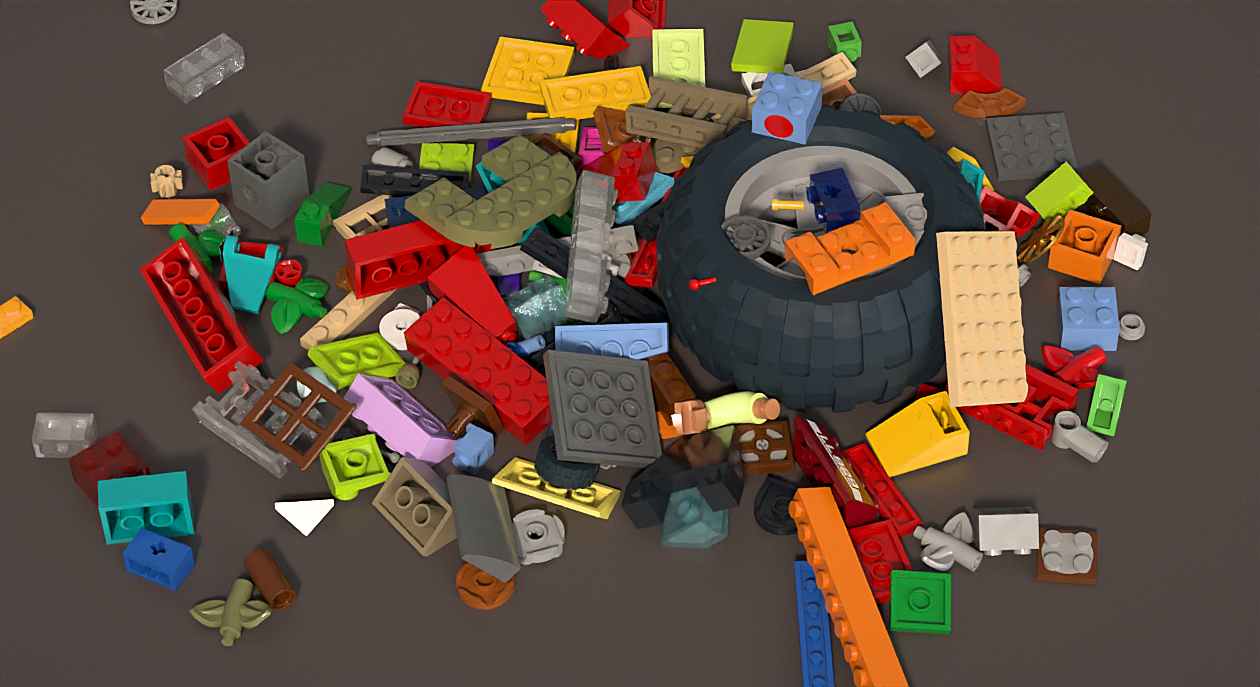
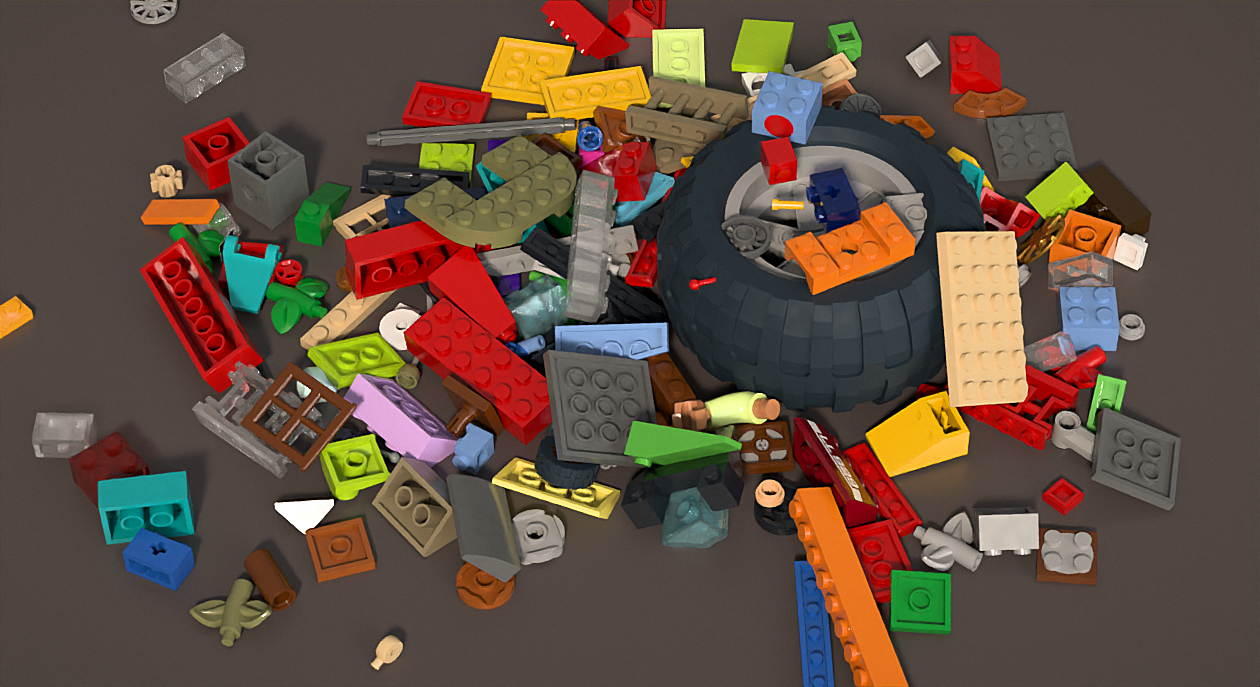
(340, 549): none -> dark orange tile
(387, 651): none -> tan piece
(390, 158): light grey brick -> none
(589, 136): none -> blue cone
(670, 445): none -> bright green wedge
(769, 493): none -> light nougat plate
(778, 161): none -> red brick
(1050, 352): none -> clear slope
(1063, 496): none -> red tile
(1081, 271): none -> clear brick
(1136, 459): none -> dark grey plate

